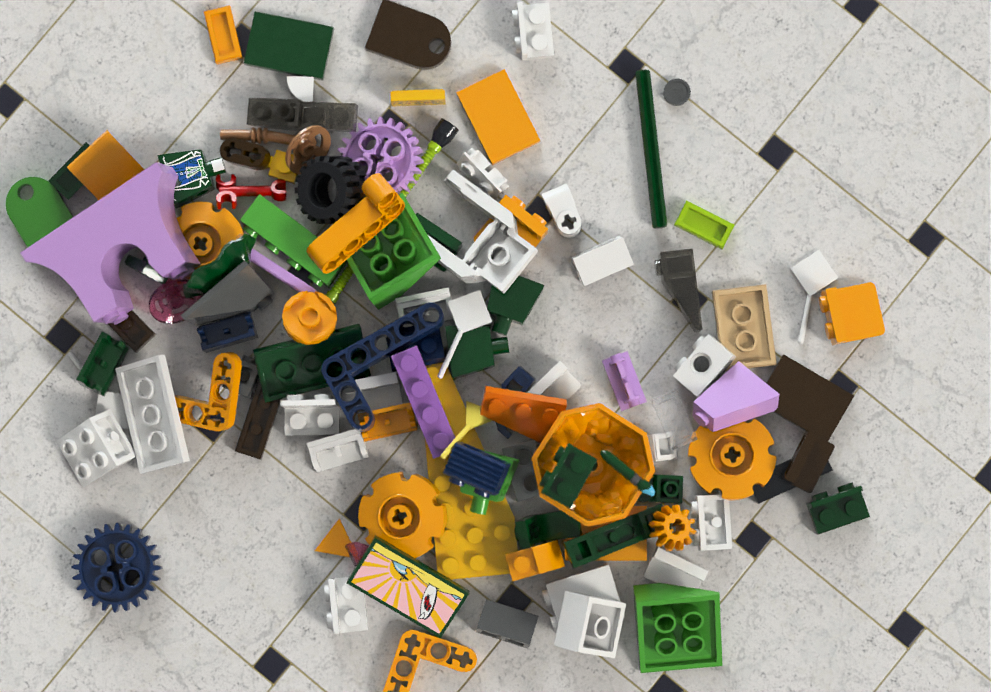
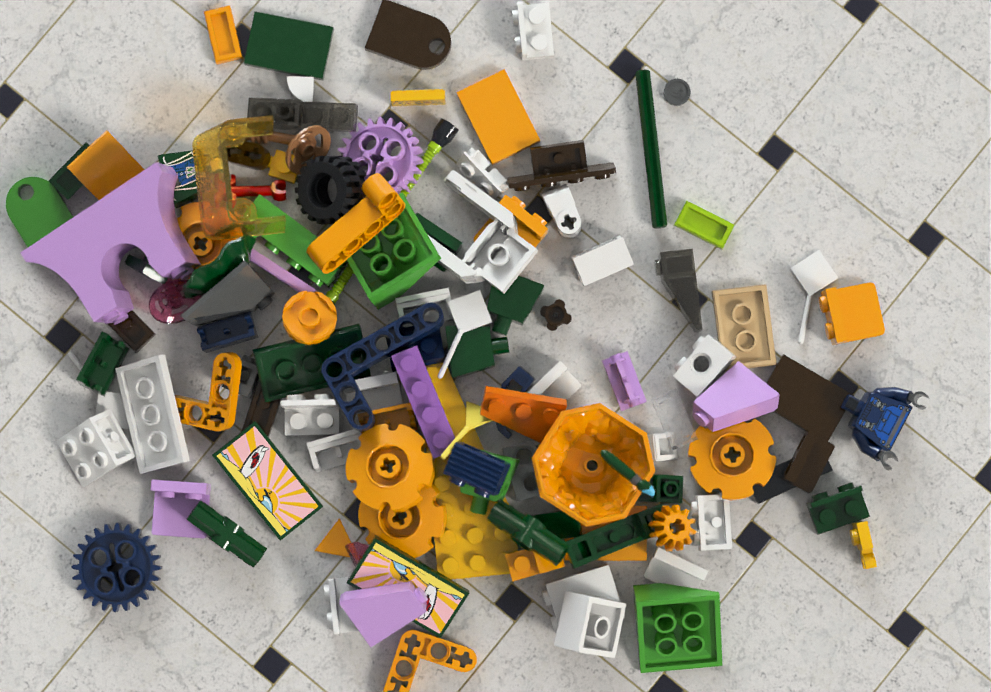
(173, 505): none -> lavender bracket
(219, 213): none -> clear yellow windscreen
(226, 534): none -> dark green piece
(267, 480): none -> tile
(370, 463): none -> light orange piece
(383, 609): none -> lavender slope
(507, 624): dark grey hinge -> none
(528, 532): none -> dark green piece
(557, 307): none -> dark brown plate
(560, 163): none -> dark brown bracket
(568, 475): dark green bracket -> none
(861, 537): none -> yellow plate
(879, 419): none -> torso

